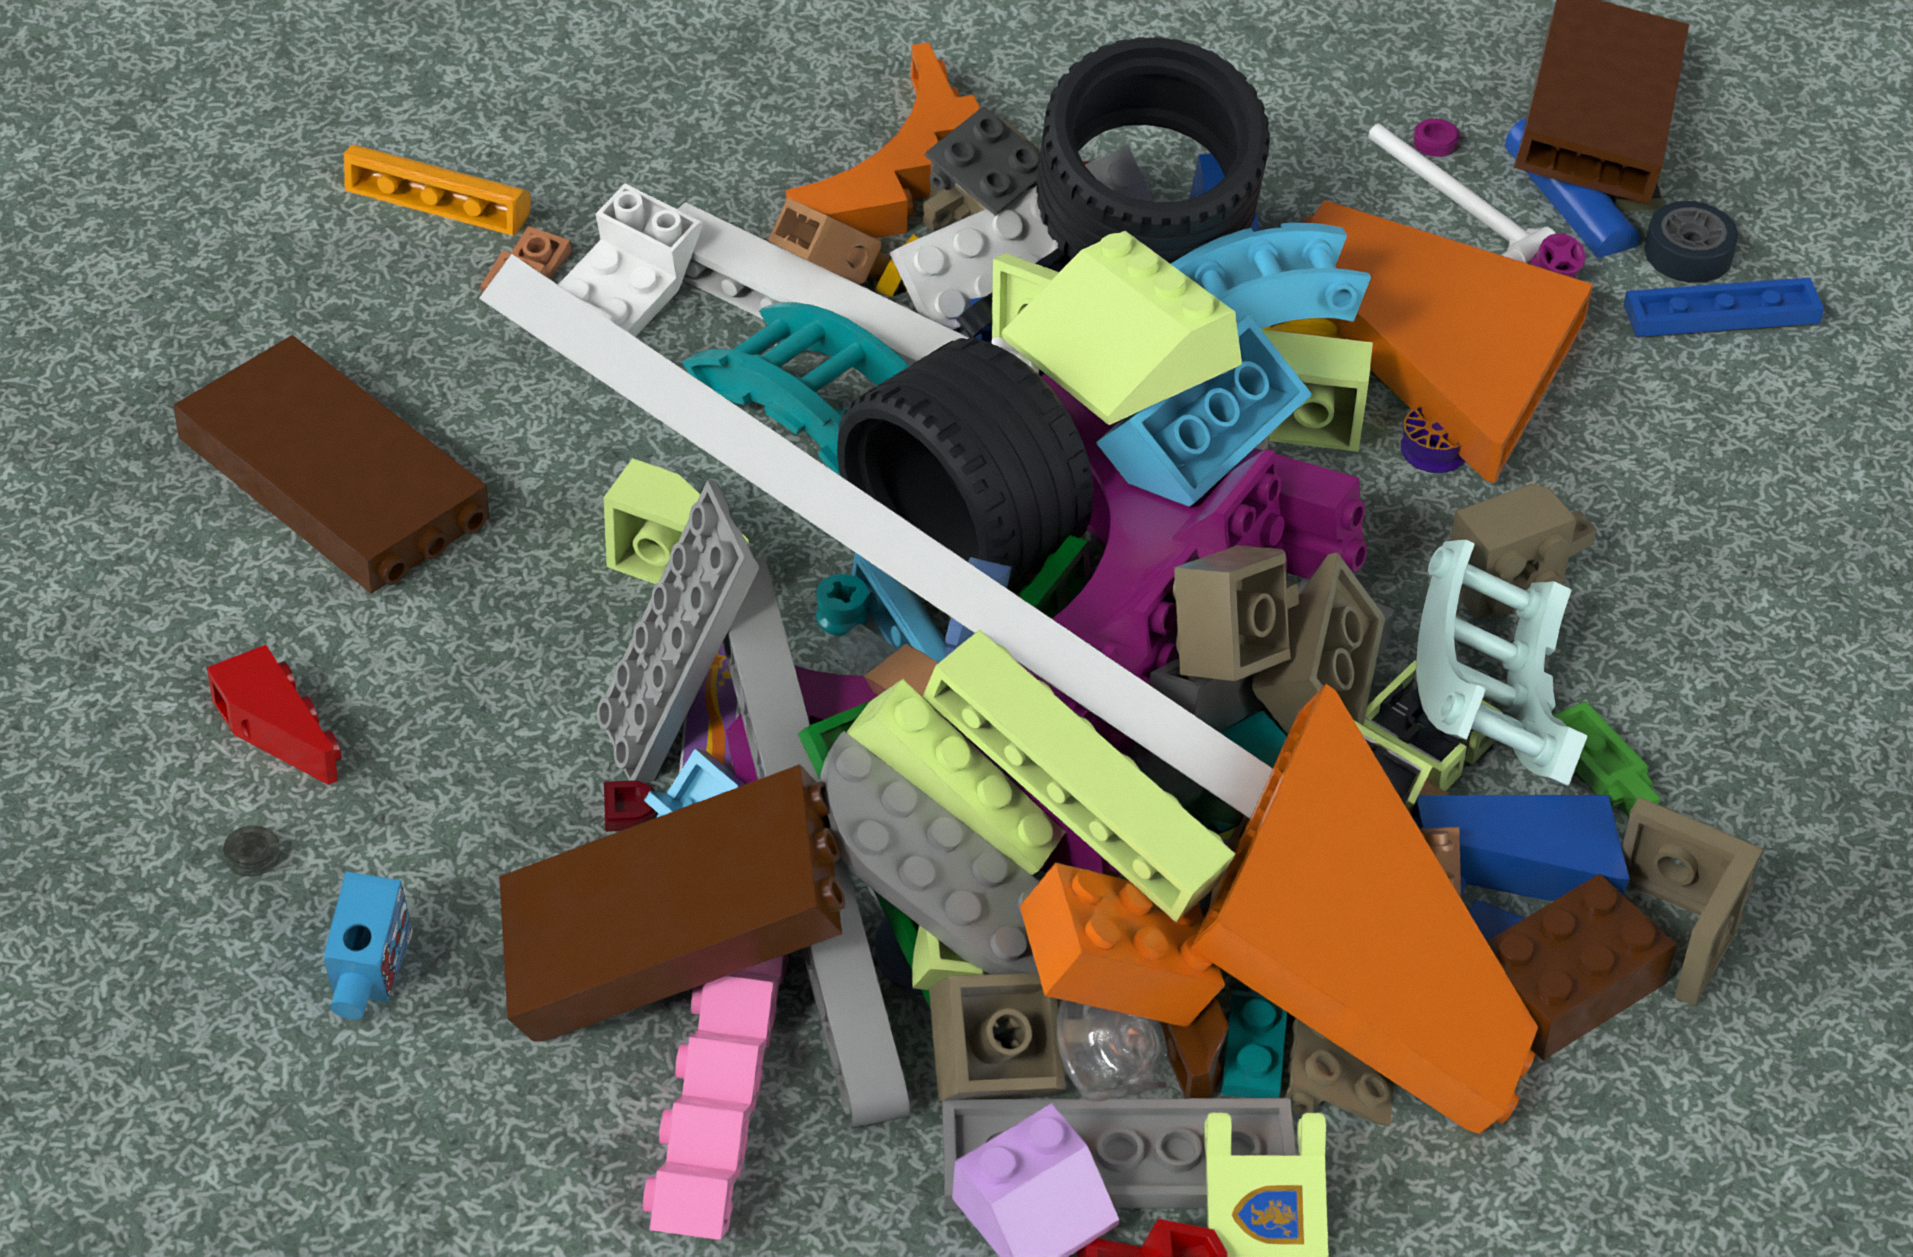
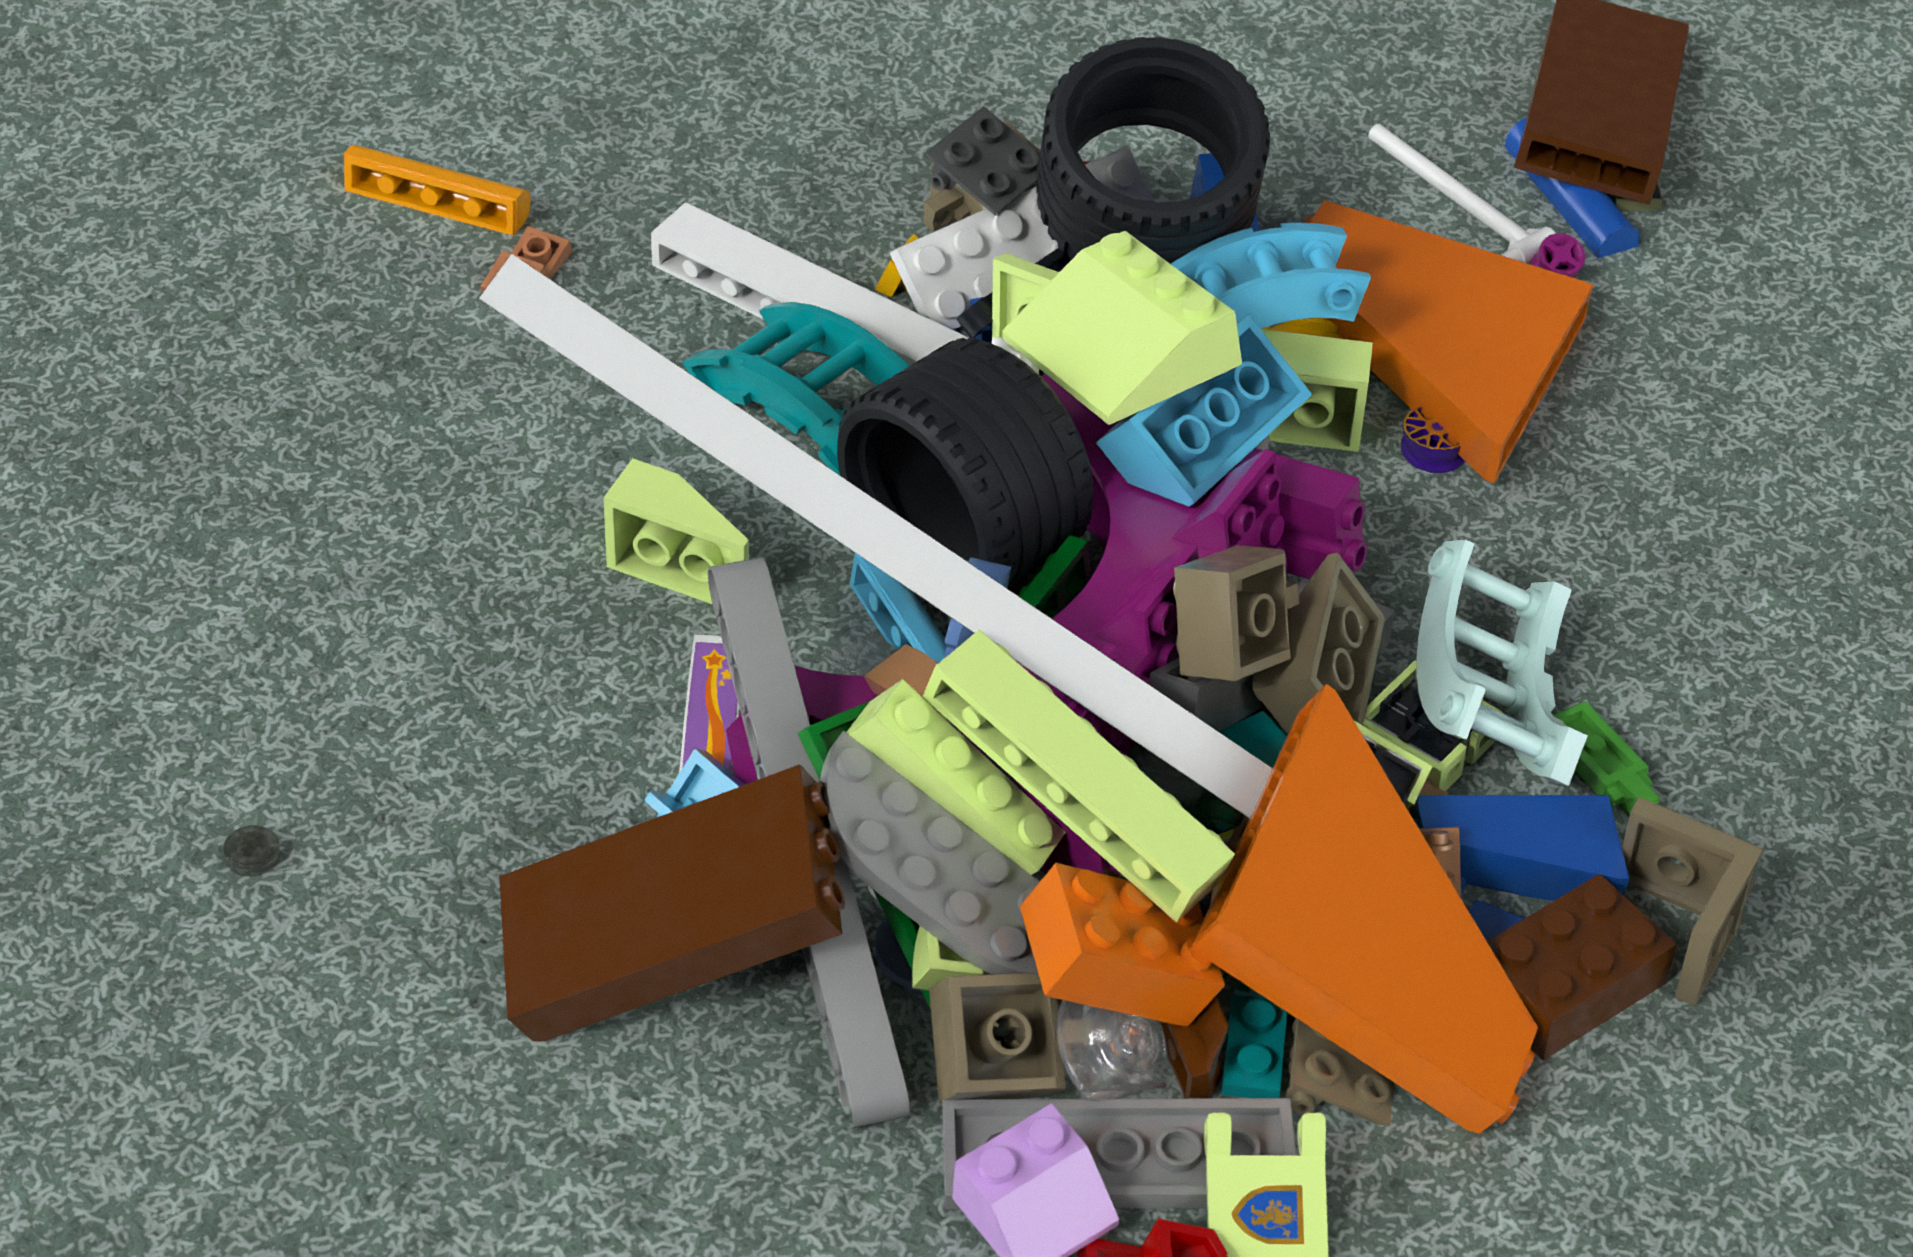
(265, 710): red slope -> none
(332, 463): reddish brown brick -> none
(366, 942): dark azure torso -> none
(626, 805): dark red tile -> none
(637, 259): white slope -> none
(677, 637): light grey plate -> none
(712, 1115): bright pink brick -> none
(828, 243): medium nougat torso -> none
(841, 603): teal wheel -> none
(881, 189): orange arch -> none
(1436, 137): magenta tile -> none
(1521, 540): dark tan hinge -> none
(1691, 241): black wheel -> none
(1723, 307): blue plate -> none

